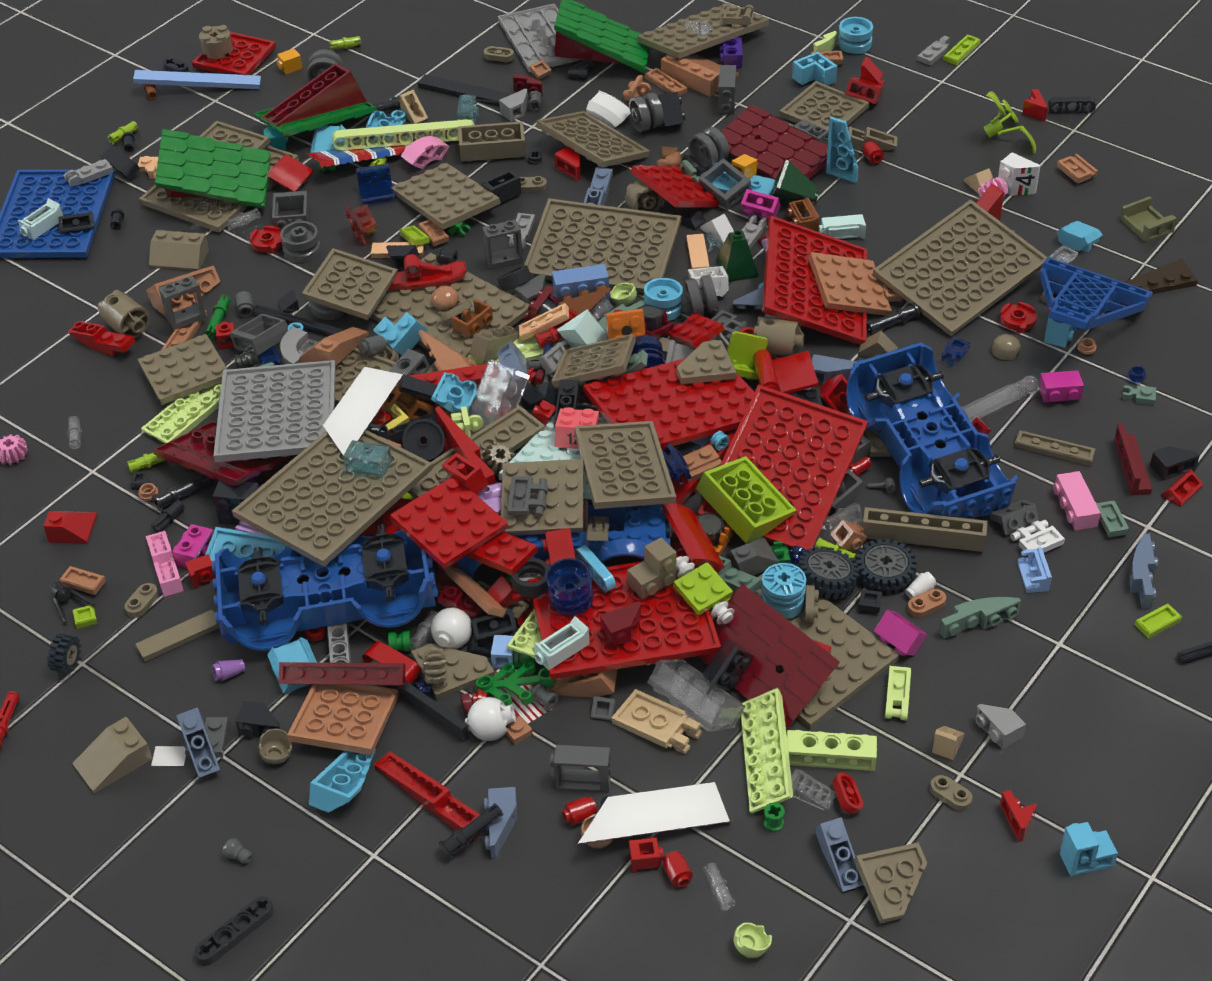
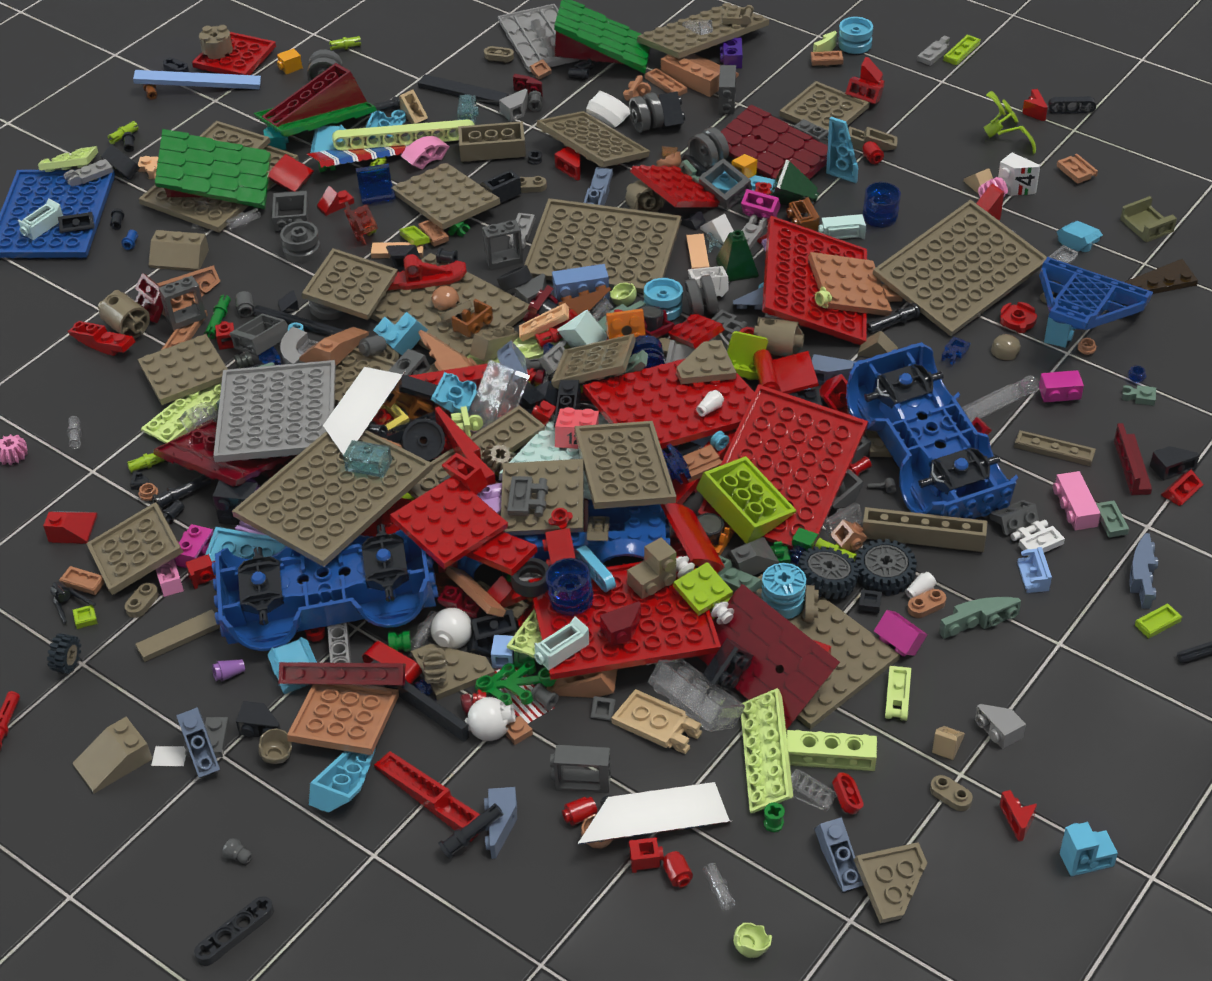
(78, 158): none -> yellowish green plate
(129, 241): none -> blue pin
(134, 548): none -> dark tan plate
(149, 297): none -> dark red slope
(199, 416): none -> clear slope
(261, 242): red plate -> none
(333, 201): none -> red slope
(556, 517): none -> red plate
(711, 402): none -> white cone
(763, 187): none -> red plate
(804, 538): none -> green slope
(815, 68): medium azure brick -> none
(823, 297): none -> yellowish green plate
(881, 204): none -> clear blue wheel

